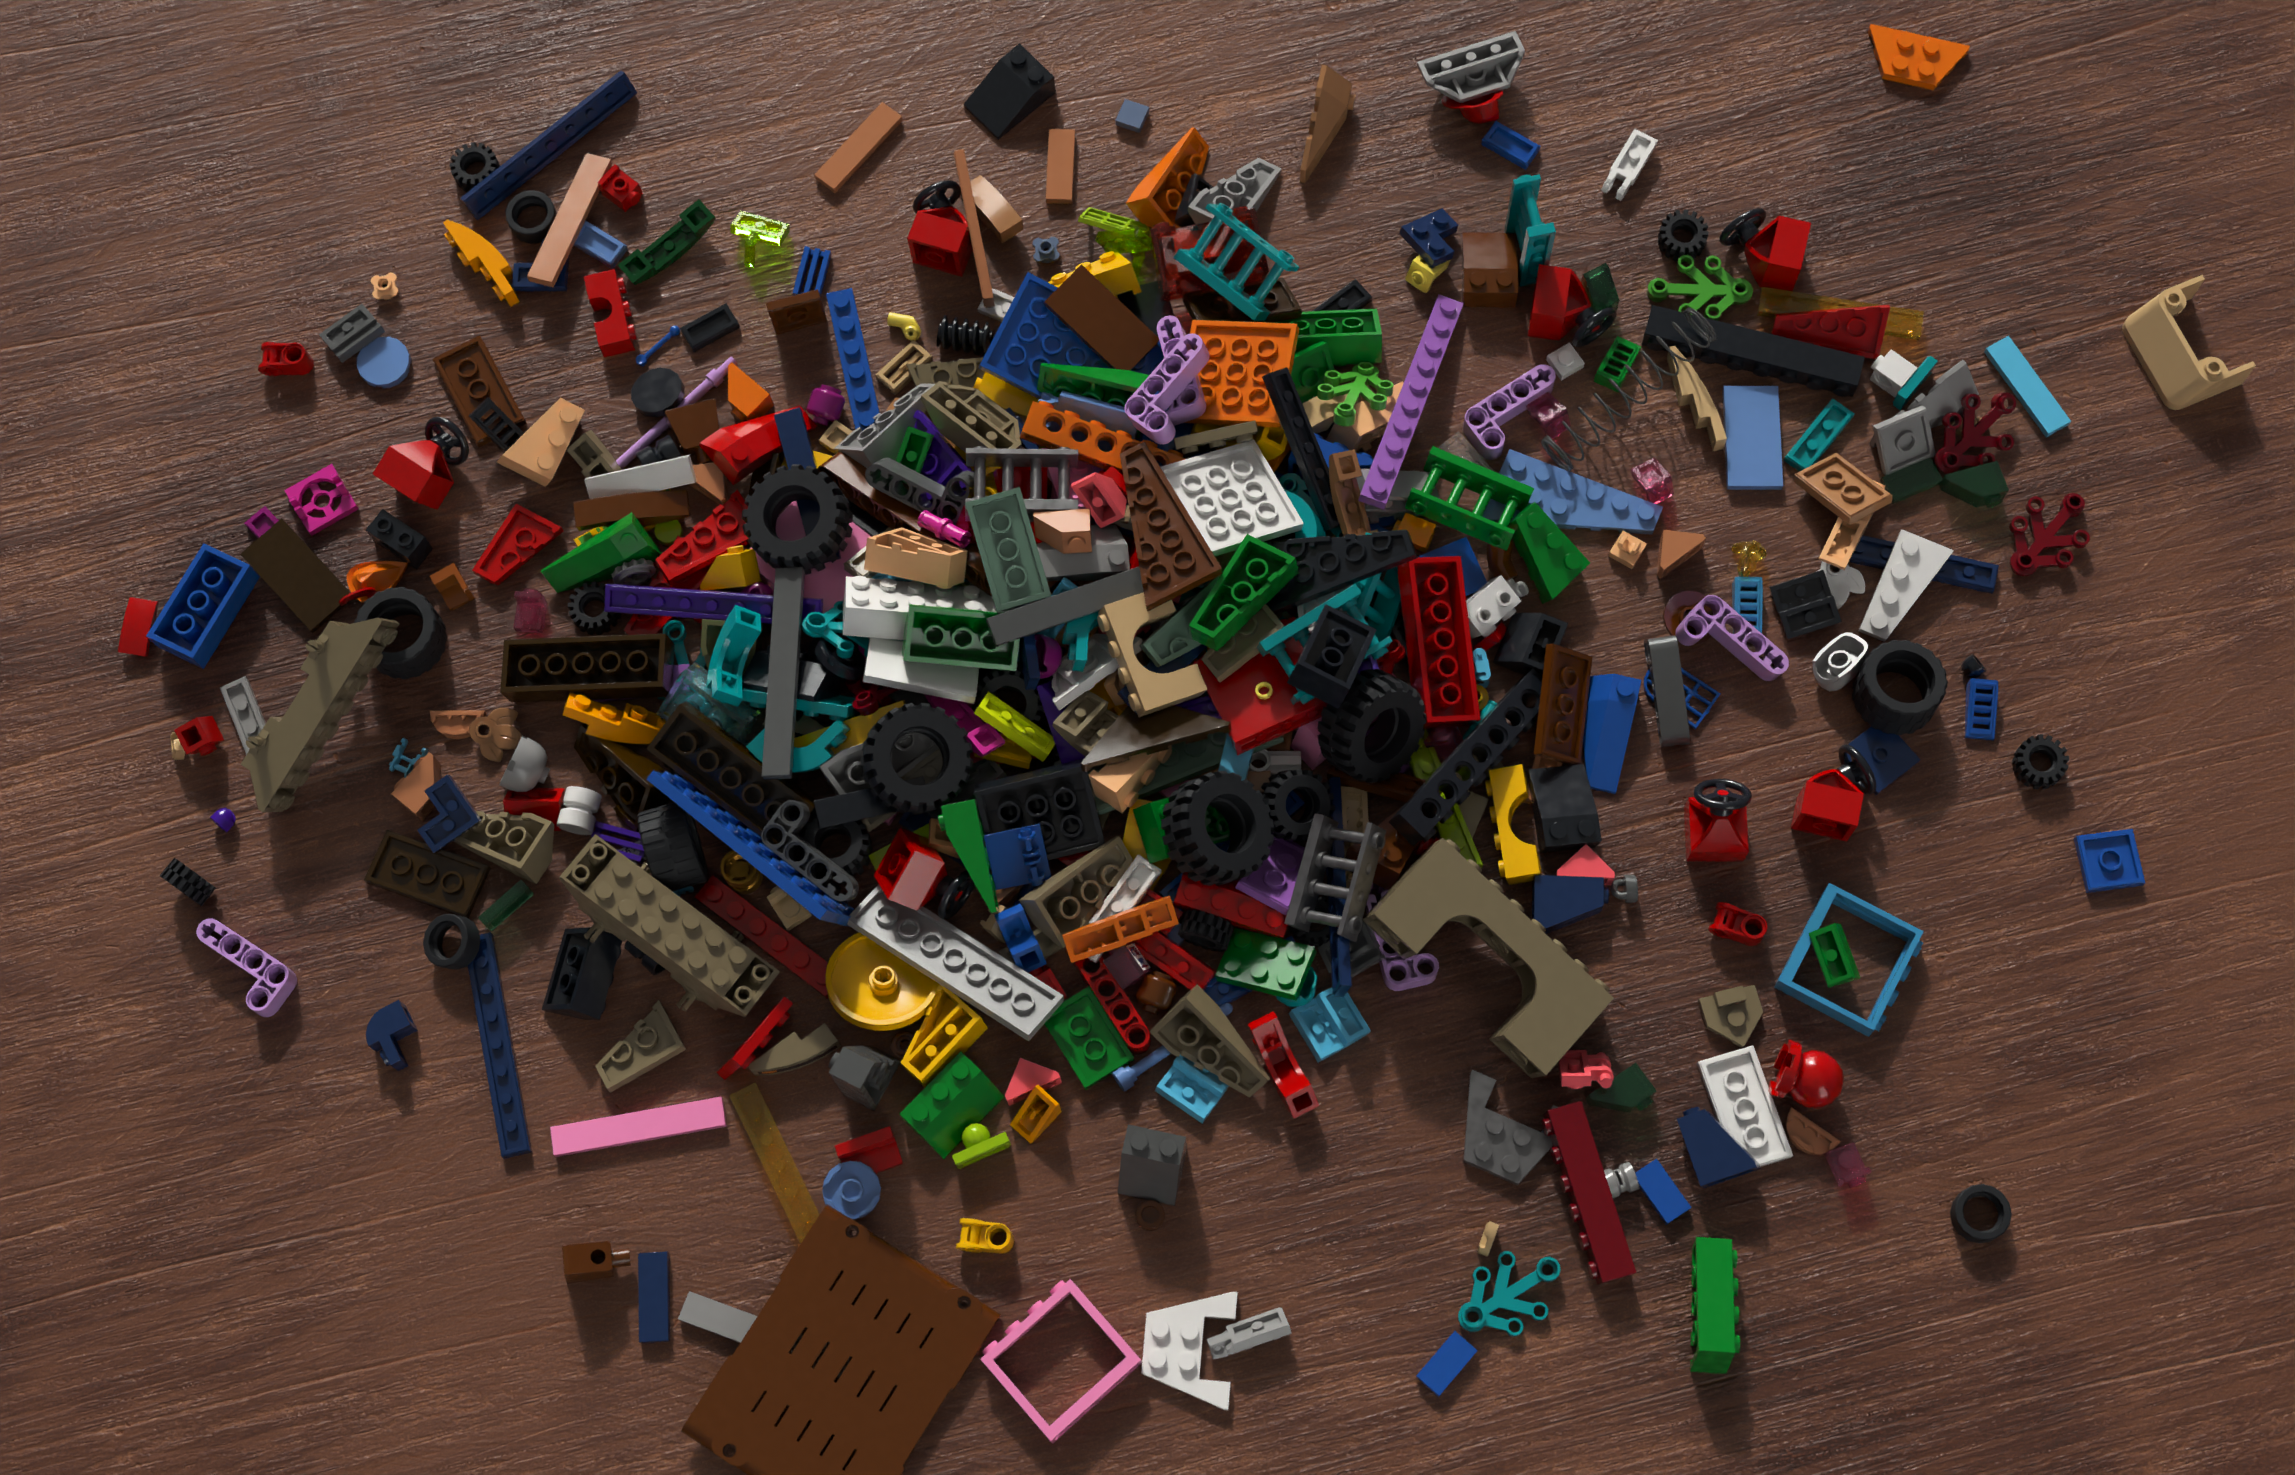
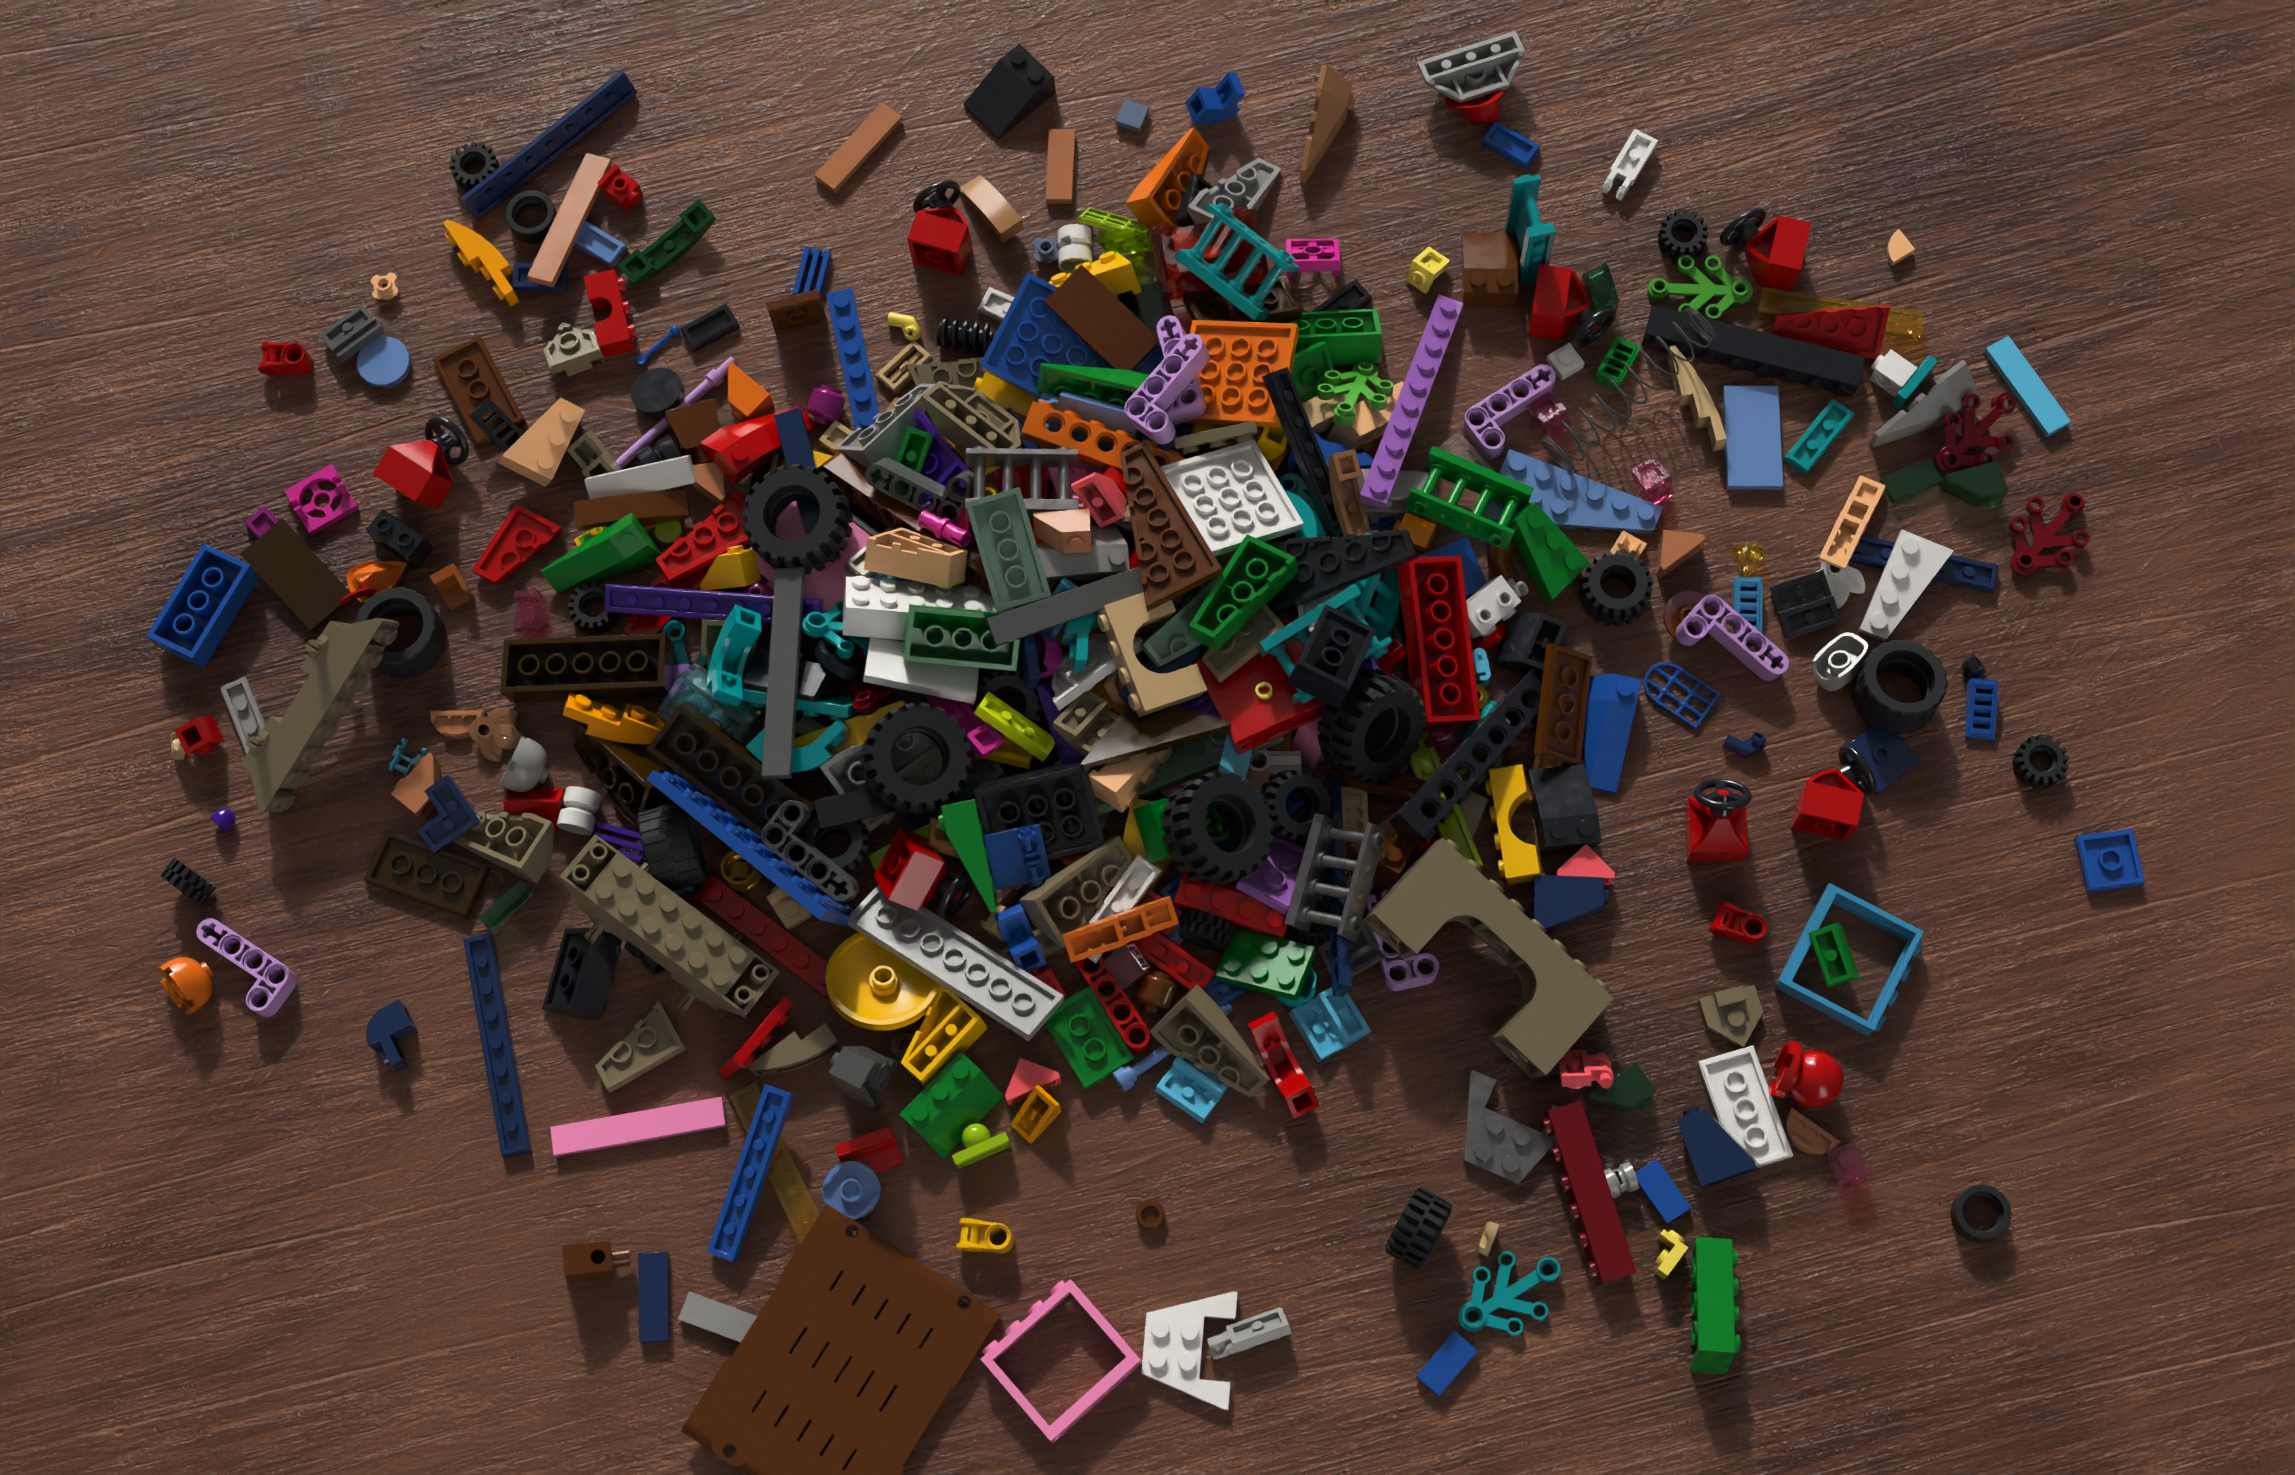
(136, 624): red slope -> none
(187, 982): none -> orange cylinder
(434, 937): black tyre -> none
(572, 350): none -> dark tan plate
(634, 572): light grey gear -> none
(750, 1173): none -> blue plate
(757, 229): clear neon green plate -> none
(974, 228): nougat tile -> none
(1074, 246): none -> white wheel
(1151, 1164): dark grey slope -> none
(1218, 103): none -> blue brick
(1324, 247): none -> dark pink piece
(1418, 1228): none -> black tyre
(1427, 236): dark blue plate -> none
(1623, 569): none -> black tyre
(1630, 888): dark grey tile -> none
(1668, 690): dark grey beam -> none
(1668, 1259): none -> light yellow bracket
(1746, 747): none -> dark blue arm
(1842, 488): medium nougat tile -> none
(1898, 248): none -> light nougat tile
(1904, 440): light grey tile -> none
(1914, 57): orange wing -> none
(2168, 356): tan windscreen -> none

